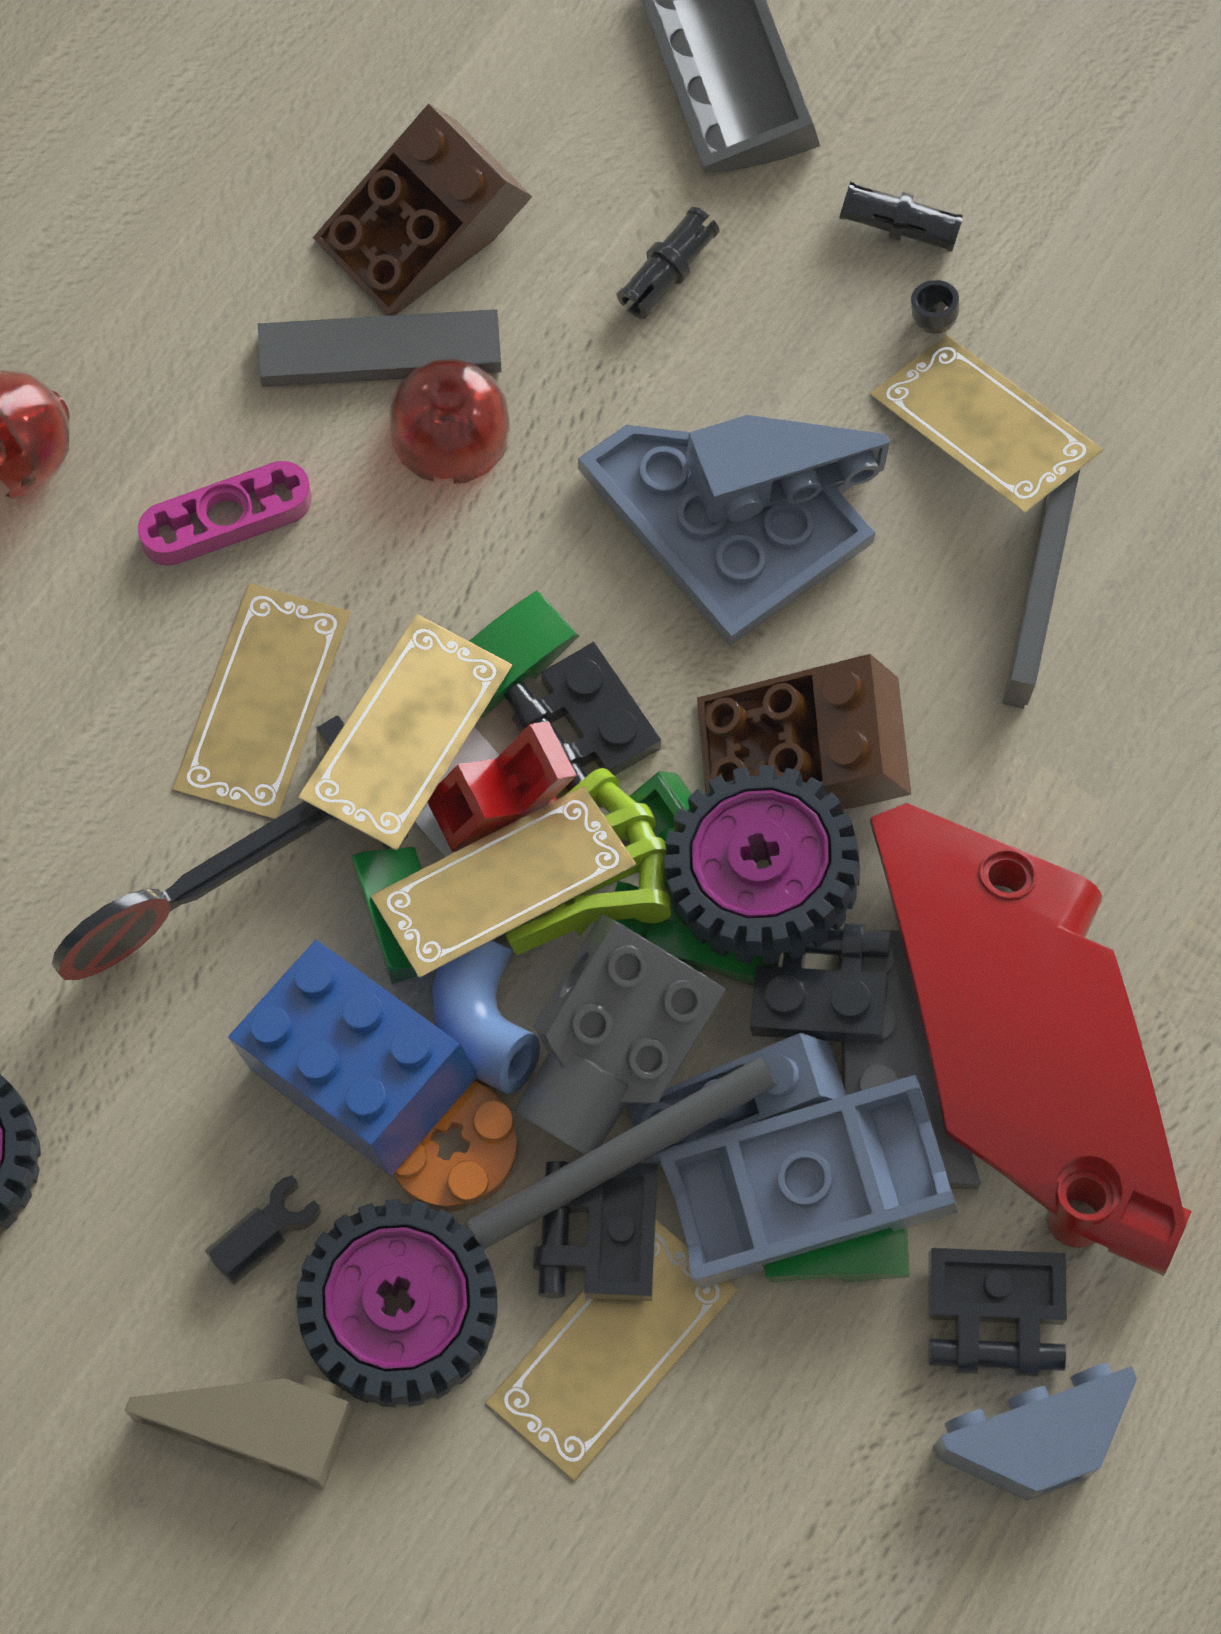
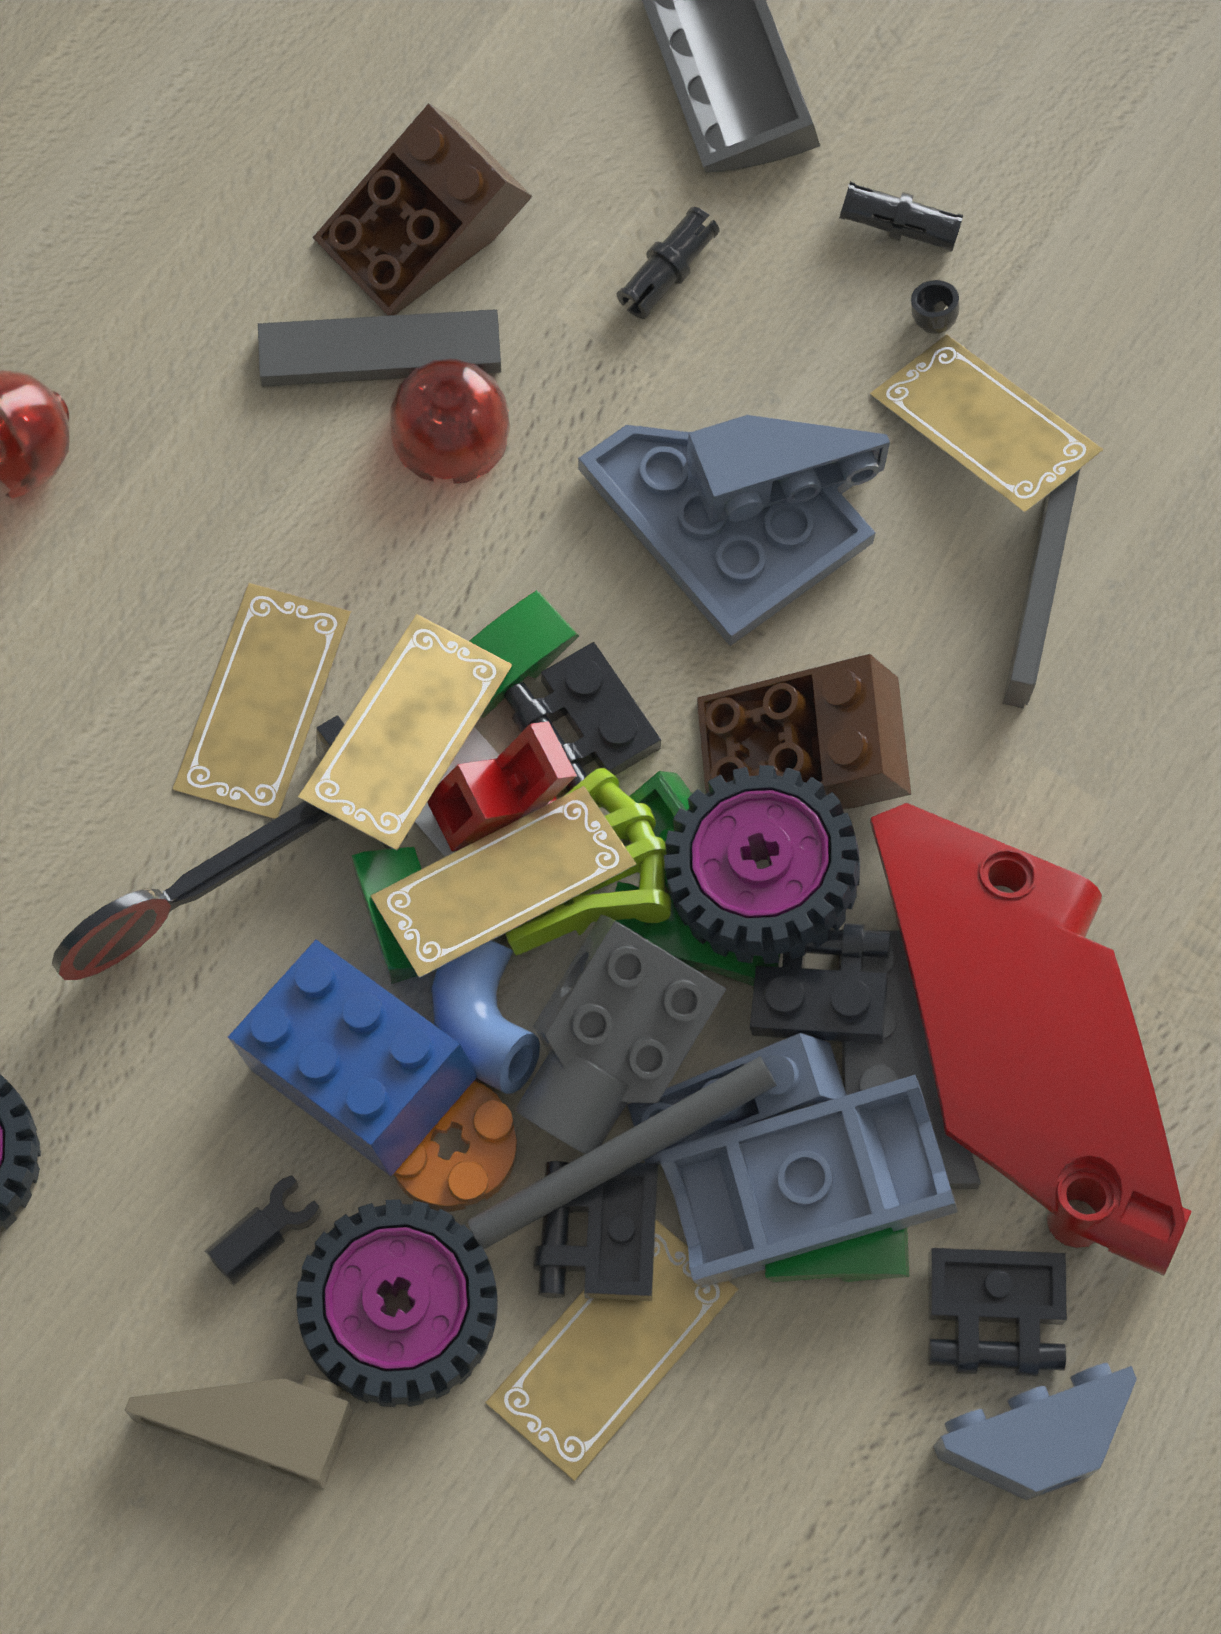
(272, 516): dark pink beam -> none

